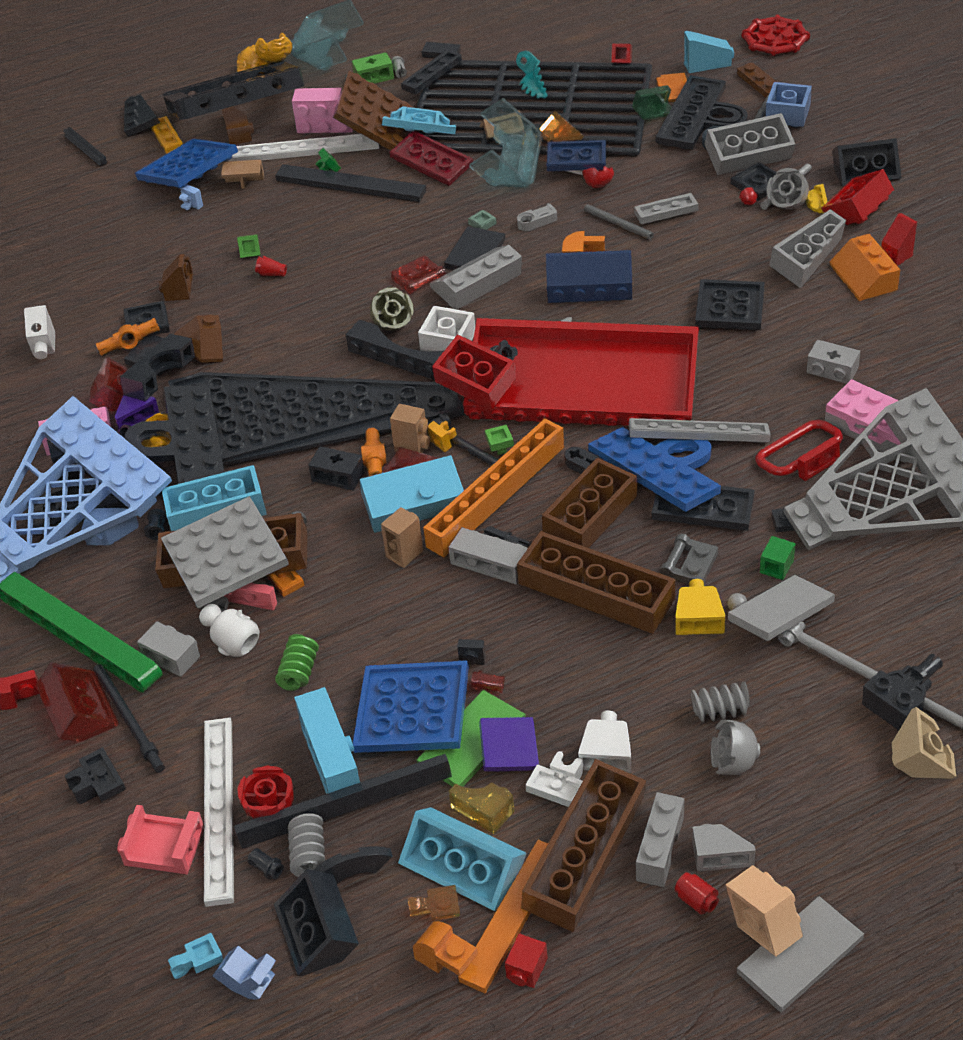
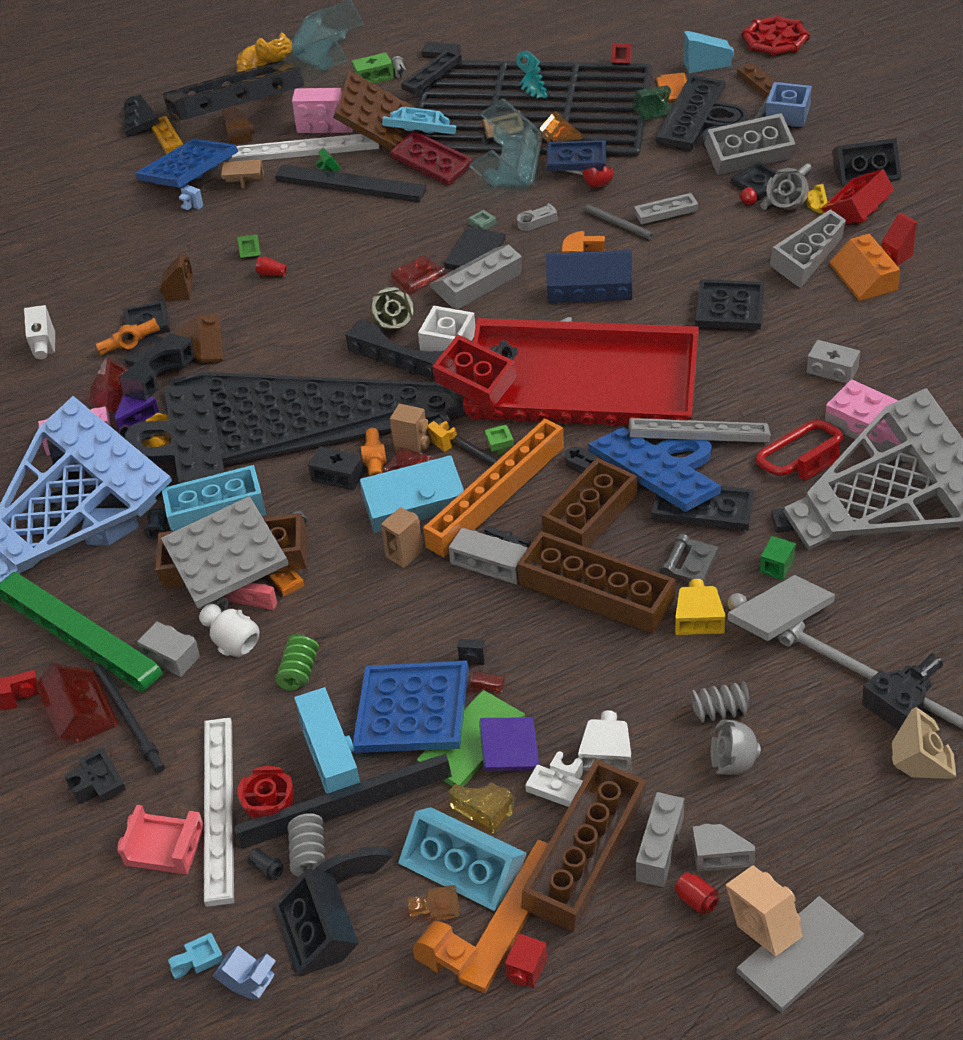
(85, 146): black axle -> none

